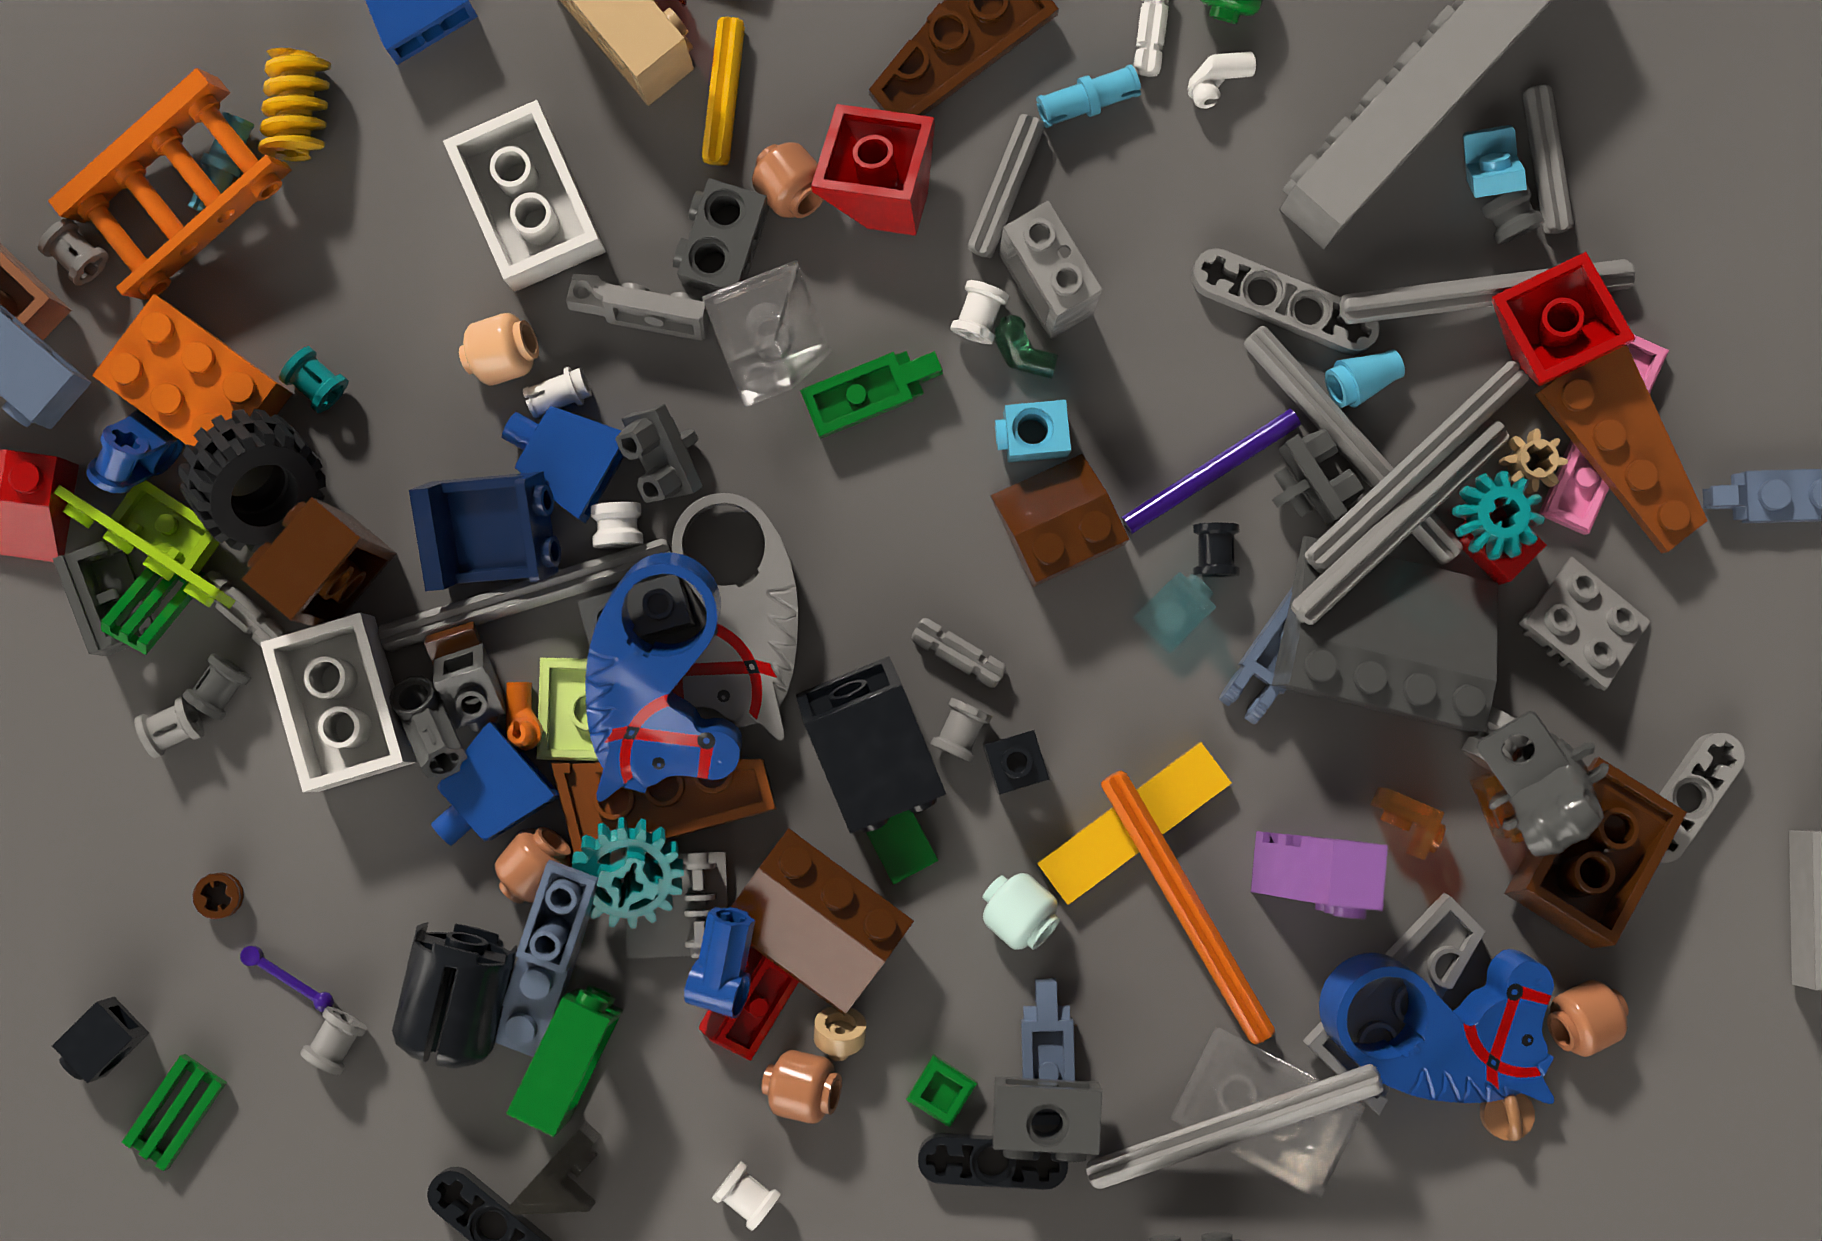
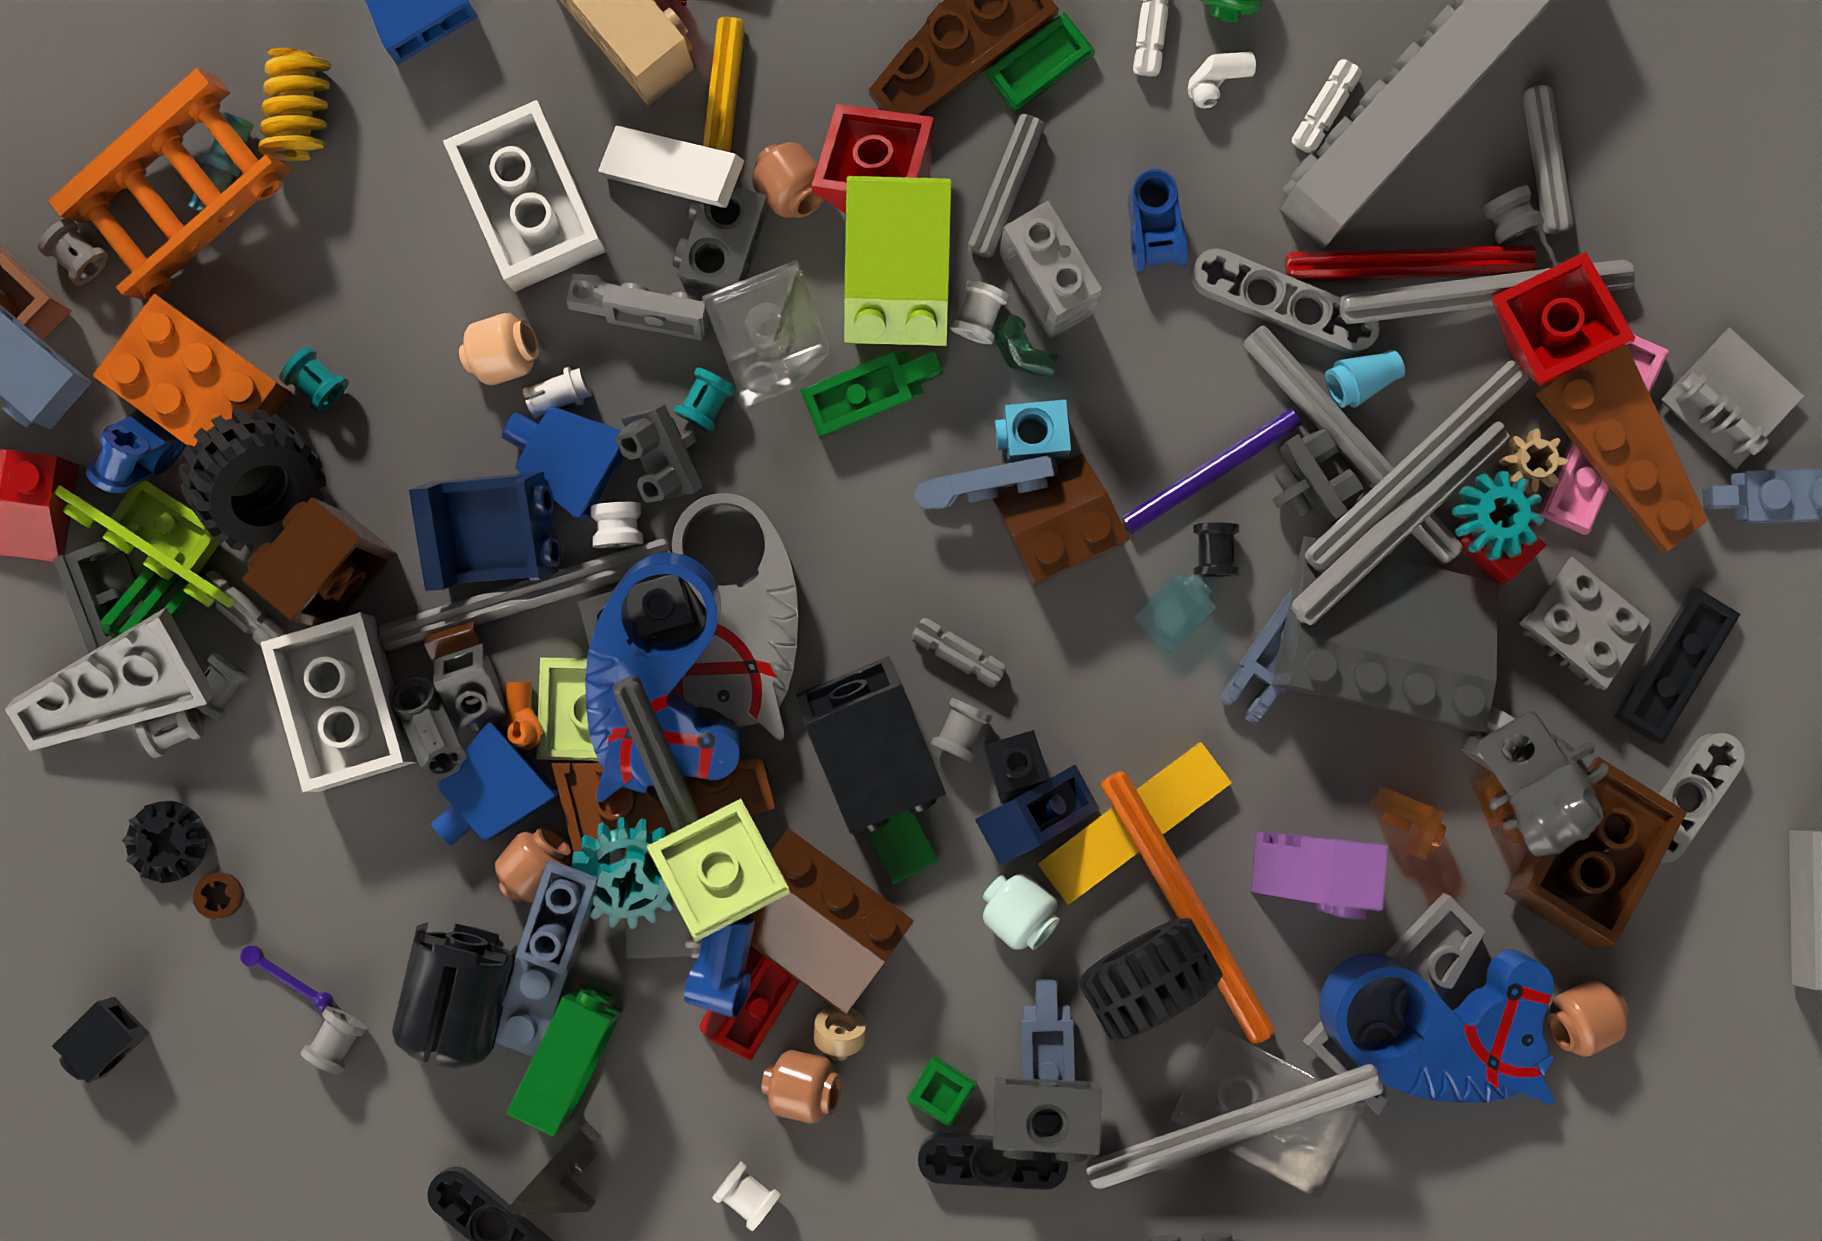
(116, 685): none -> light grey wing
(149, 1148): green tile -> none
(188, 836): none -> black gear
(655, 752): none -> dark grey axle
(671, 166): none -> white tile
(705, 400): none -> teal bush
(718, 870): none -> yellowish green tile
(897, 260): none -> lime slope
(983, 482): none -> sand blue hinge
(1037, 815): none -> dark blue slope
(1039, 63): none -> green tile
(1088, 96): medium azure pin -> none
(1150, 979): none -> black tyre
(1158, 232): none -> blue piece
(1327, 106): none -> white axle
(1410, 263): none -> red axle
(1493, 161): medium azure bracket -> none
(1508, 1118): medium nougat tile -> none
(1677, 665): none -> black tile
(1732, 398): none -> light grey hinge

